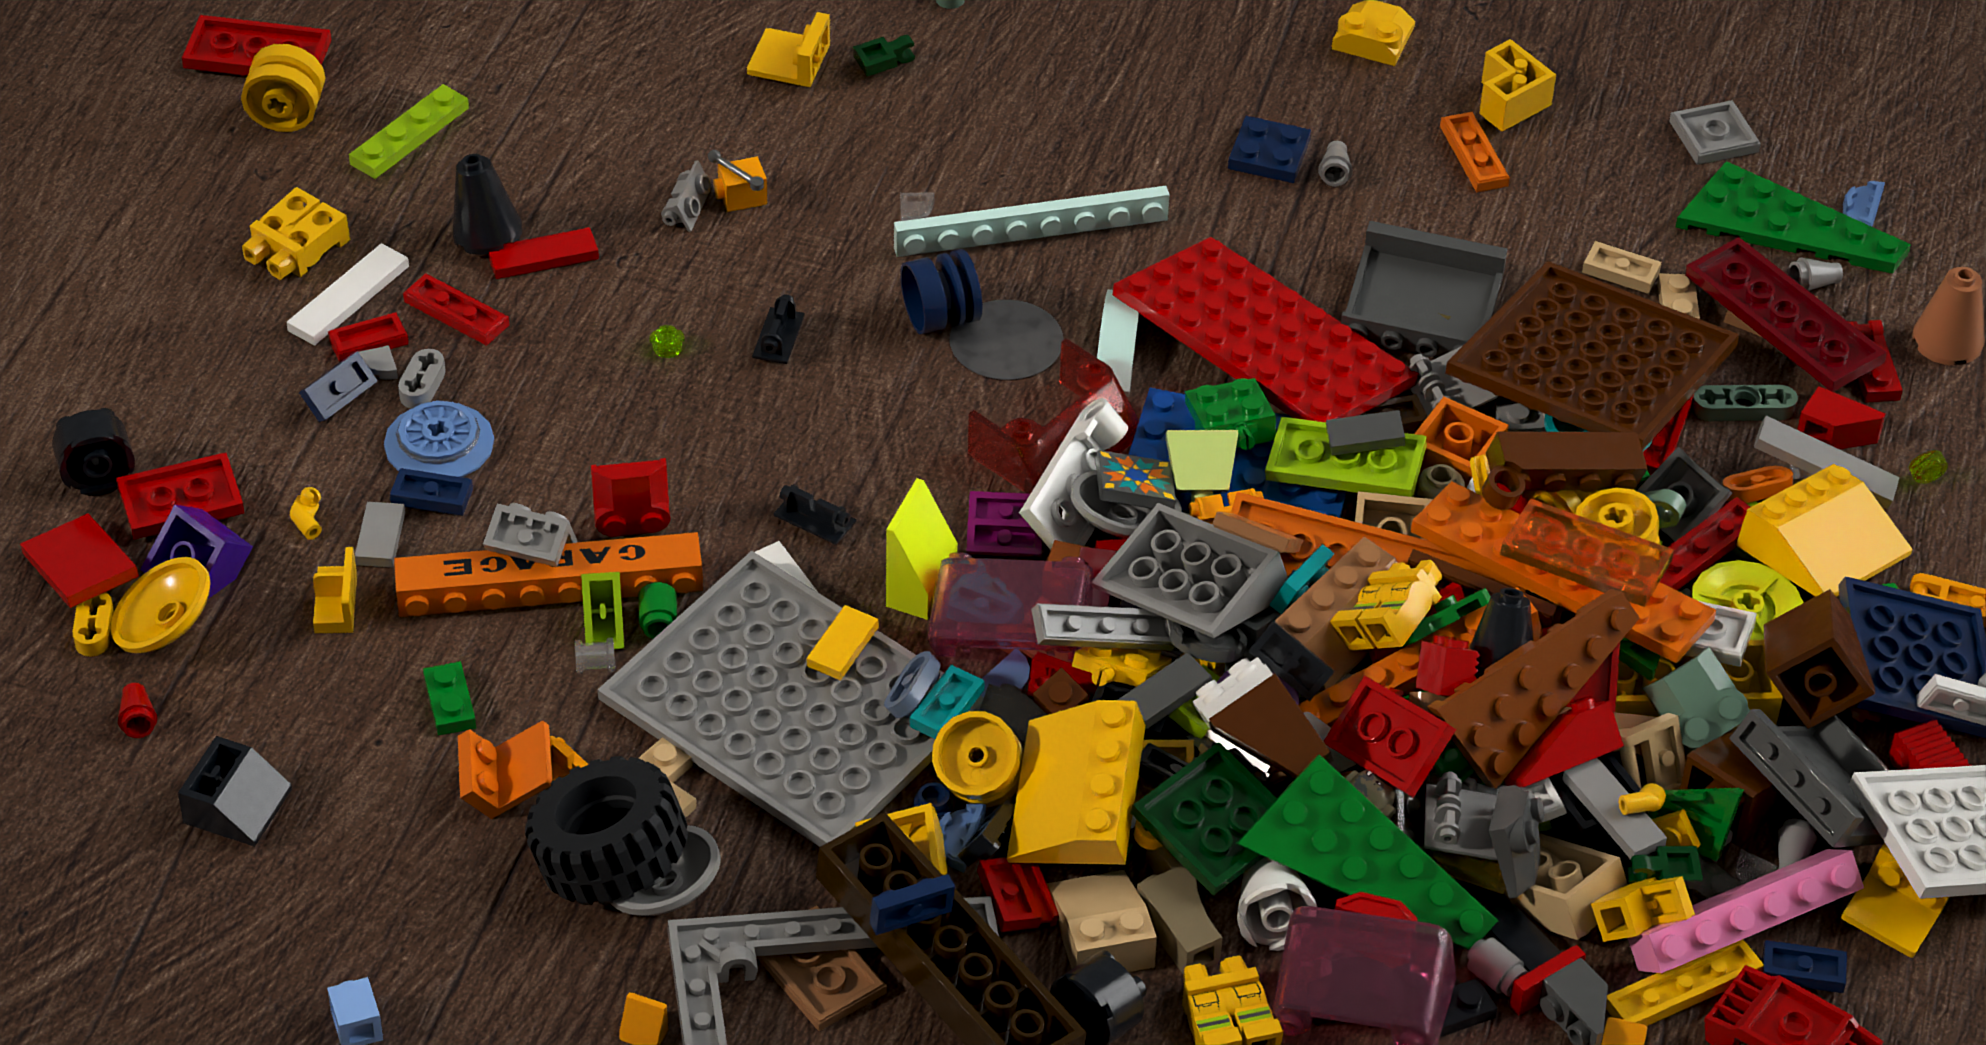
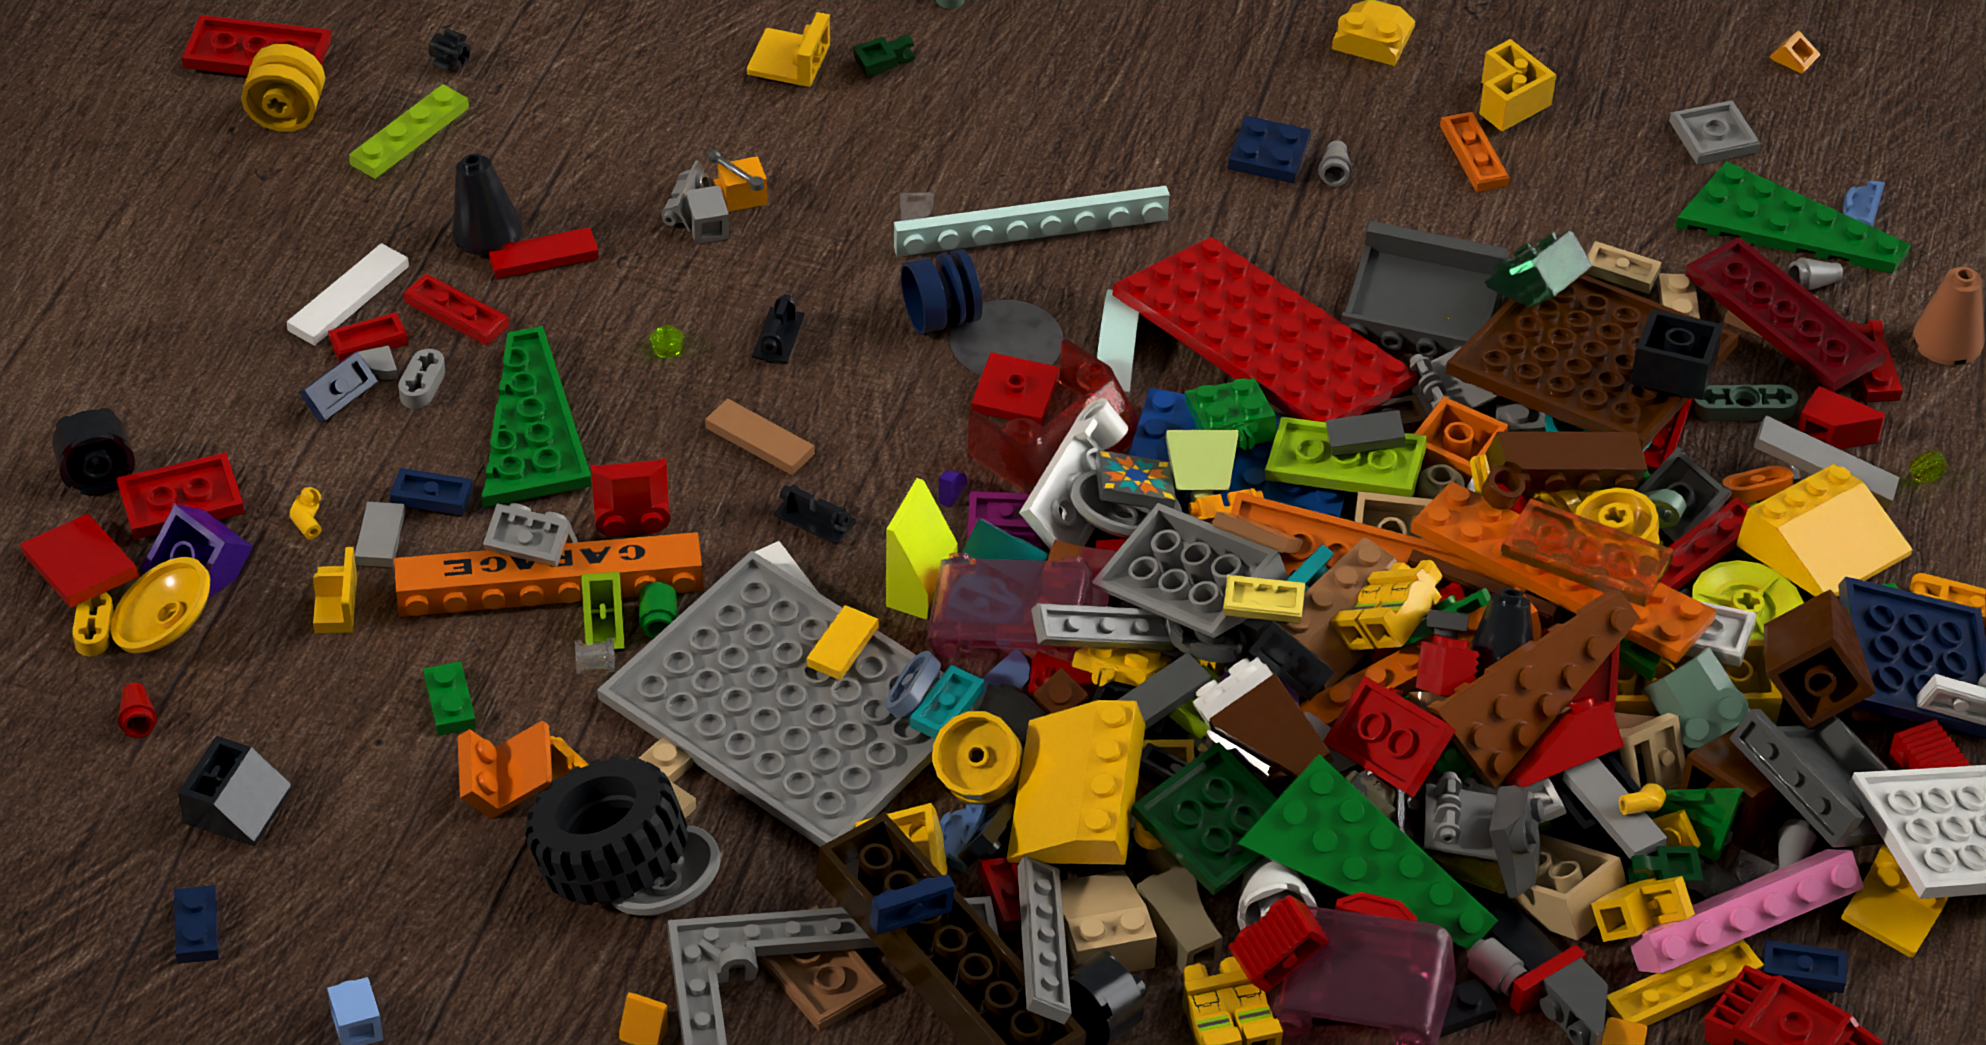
(196, 924): none -> dark blue plate
(295, 234): yellow hips -> none
(439, 439): medium blue piece -> none
(449, 50): none -> black gear
(533, 431): none -> green wing
(708, 214): none -> light grey panel
(759, 436): none -> medium nougat tile
(937, 795): dark blue plate -> none
(951, 486): none -> dark purple tile
(994, 543): none -> teal slope
(1015, 388): none -> red plate
(1043, 940): none -> light grey tile
(1264, 599): none -> light yellow plate
(1278, 943): none -> red brick
(1446, 622): none -> dark grey plate
(1541, 269): none -> clear green slope
(1676, 354): none -> black brick
(1795, 53): none -> light orange slope

